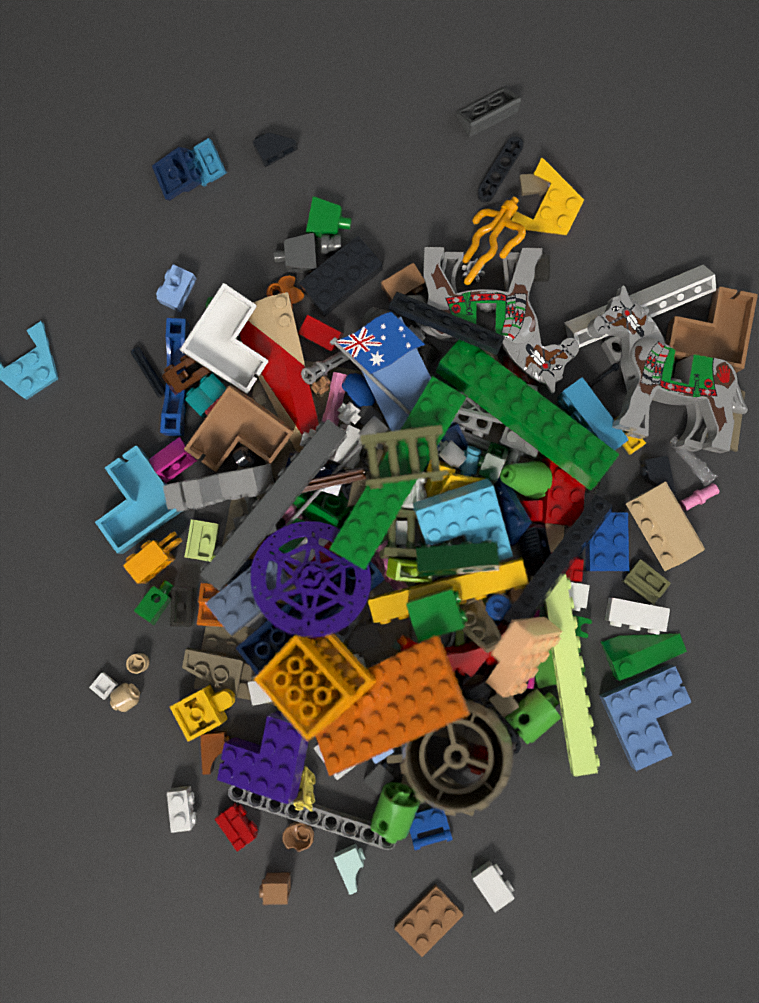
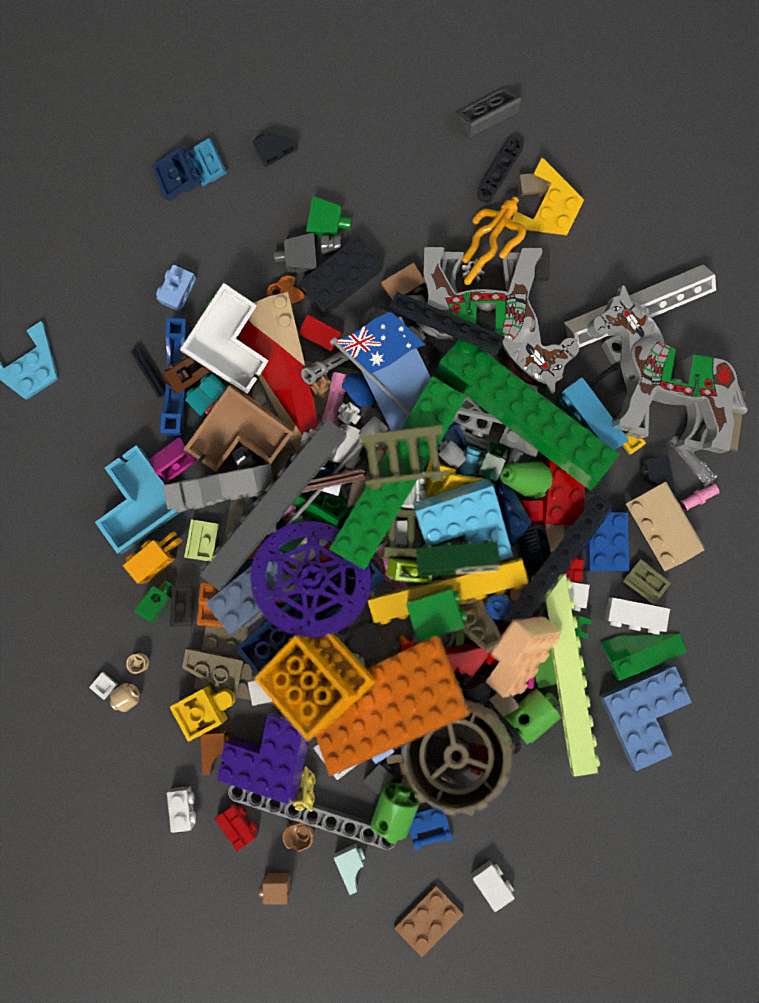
(723, 335): medium nougat piece -> none

